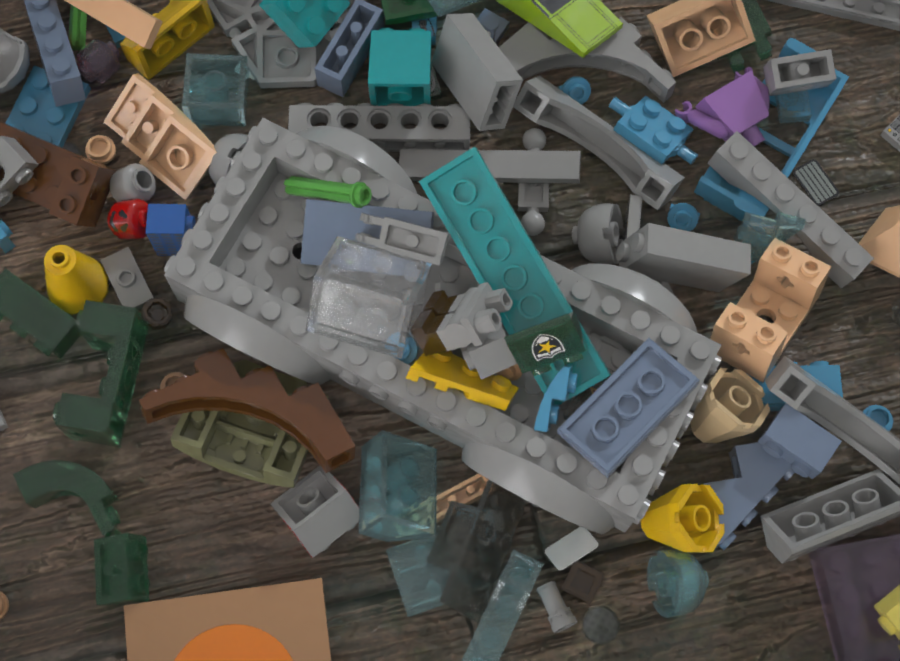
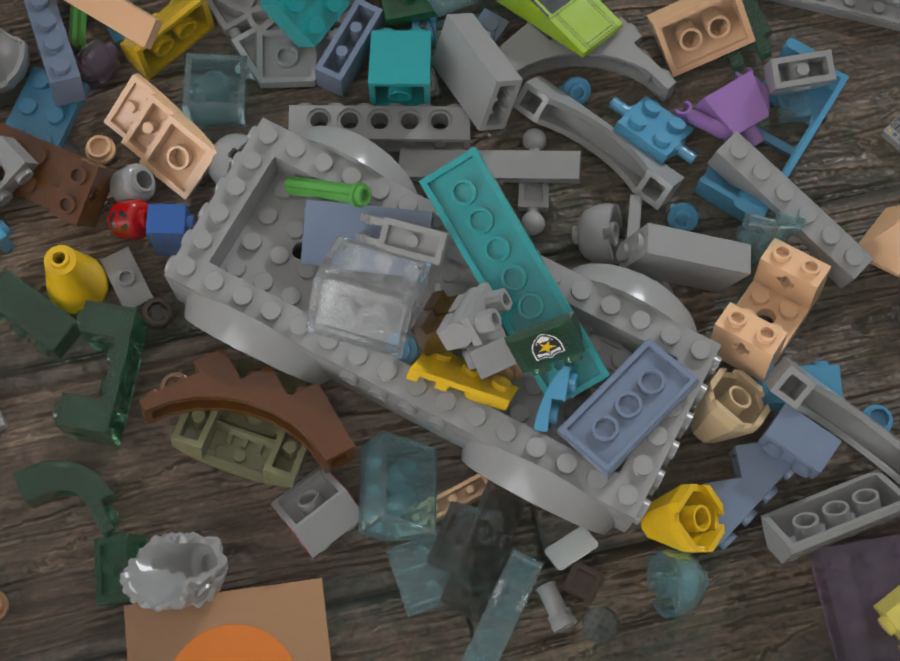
(175, 572): none -> light grey hair
(815, 182): sticker -> none

